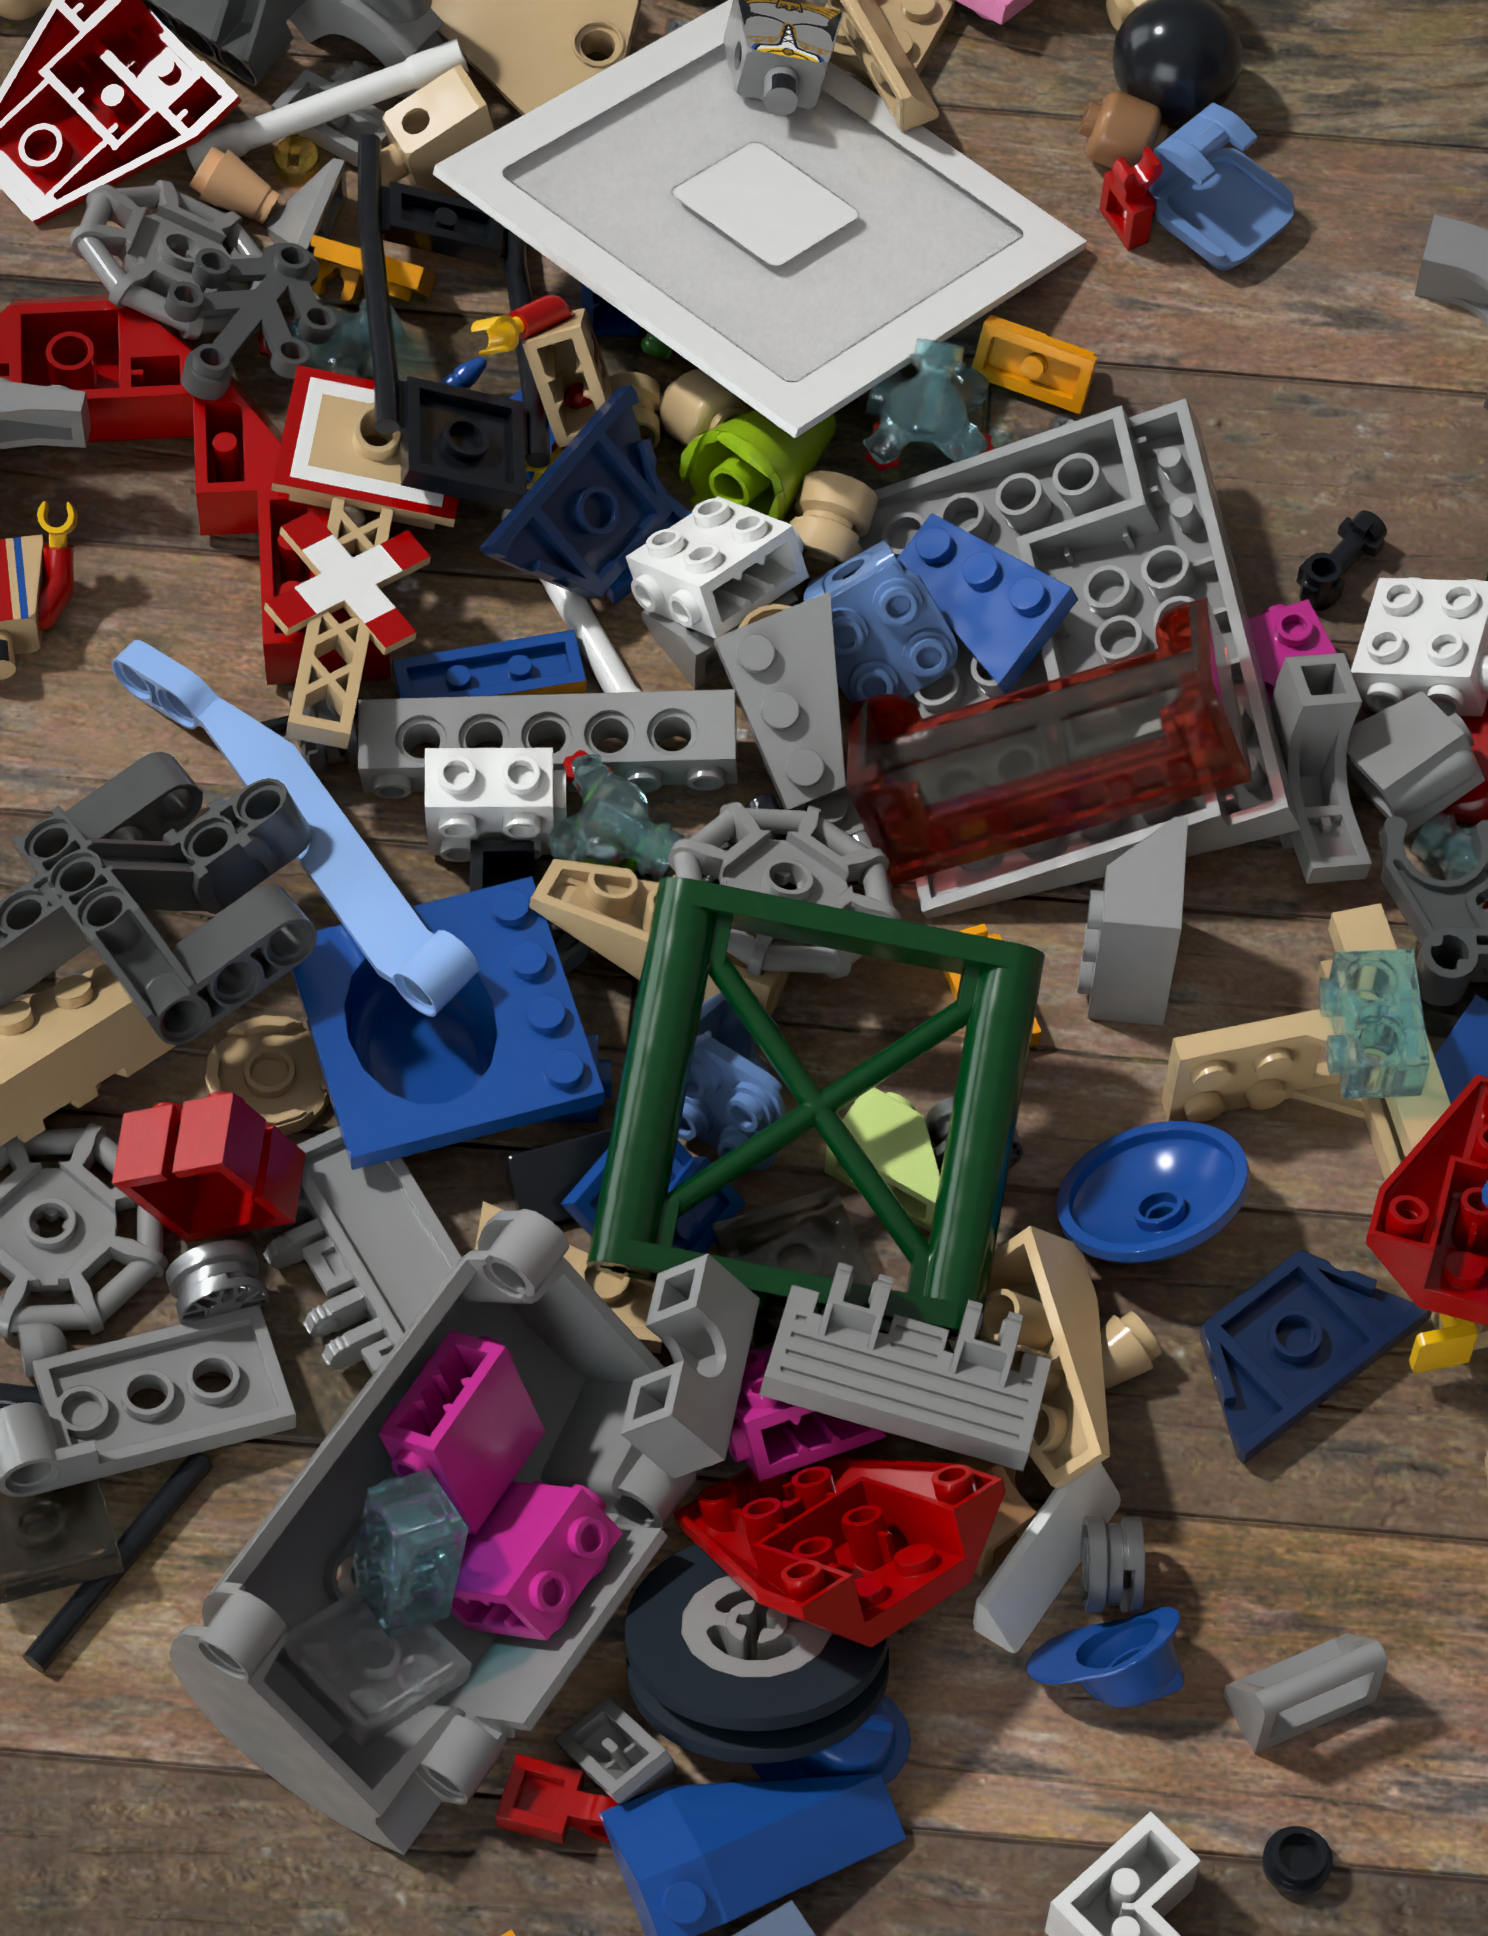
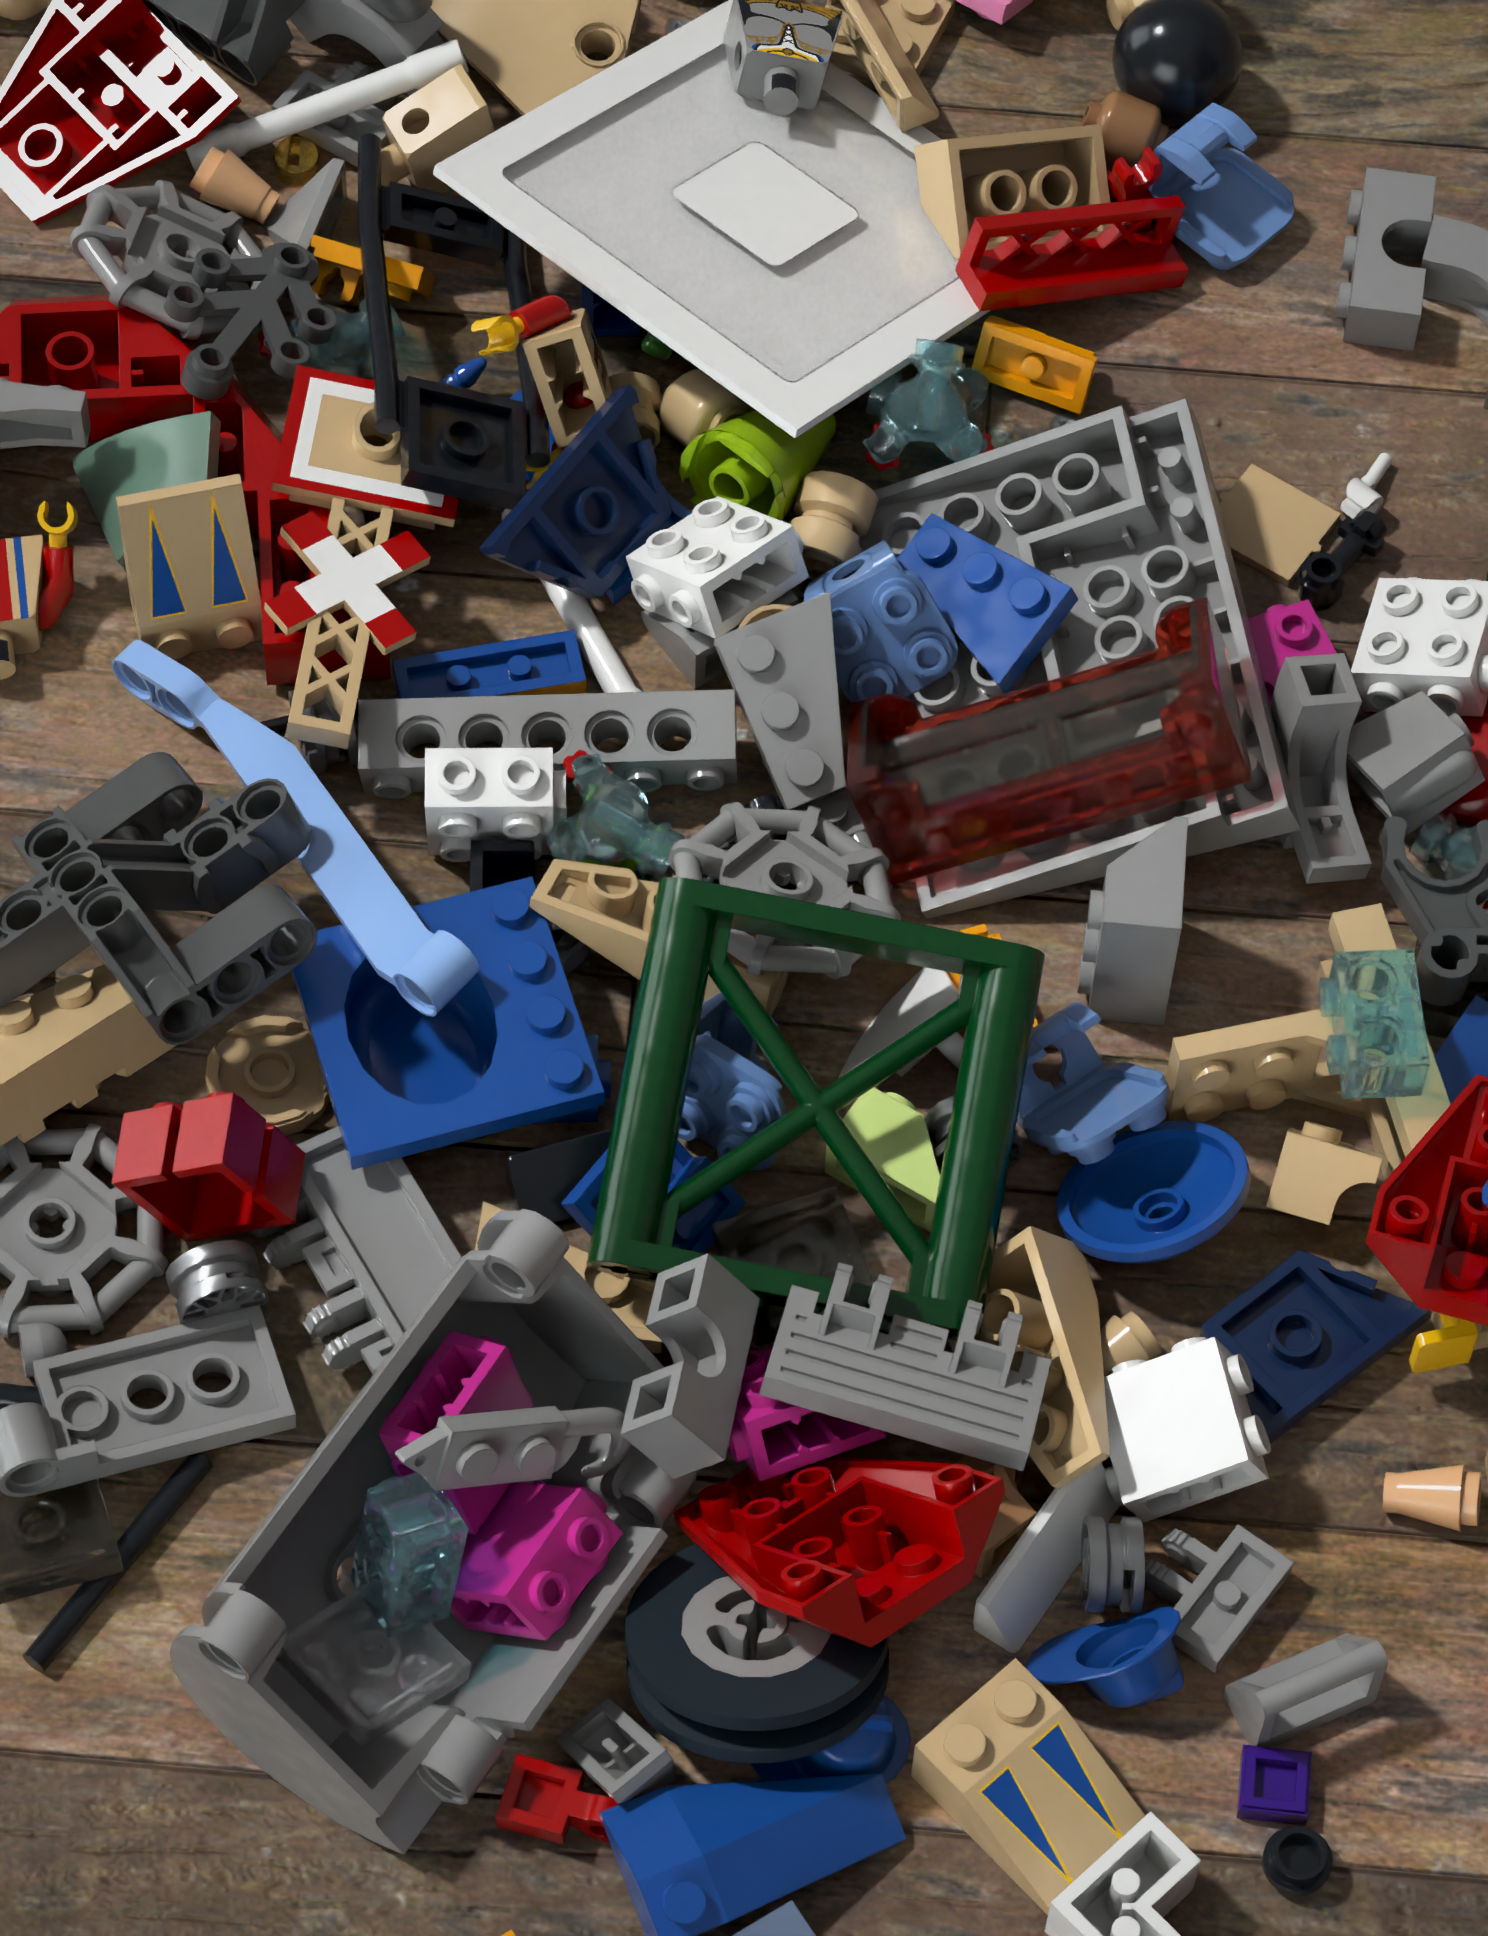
(145, 460): none -> sand green slope
(191, 566): none -> tan slope
(511, 1446): none -> light grey plate
(914, 1004): none -> white shield
(1010, 176): none -> tan slope
(1025, 1783): none -> tan slope
(1067, 264): none -> red fence
(1092, 1098): none -> medium blue piece
(1182, 1429): none -> white brick
(1226, 1594): none -> light grey hinge
(1274, 524): none -> tan piece
(1274, 1785): none -> dark purple tile
(1317, 1171): none -> tan brick
(1361, 492): none -> white hand
(1383, 296): none -> light grey arch
(1435, 1495): none -> light nougat cone

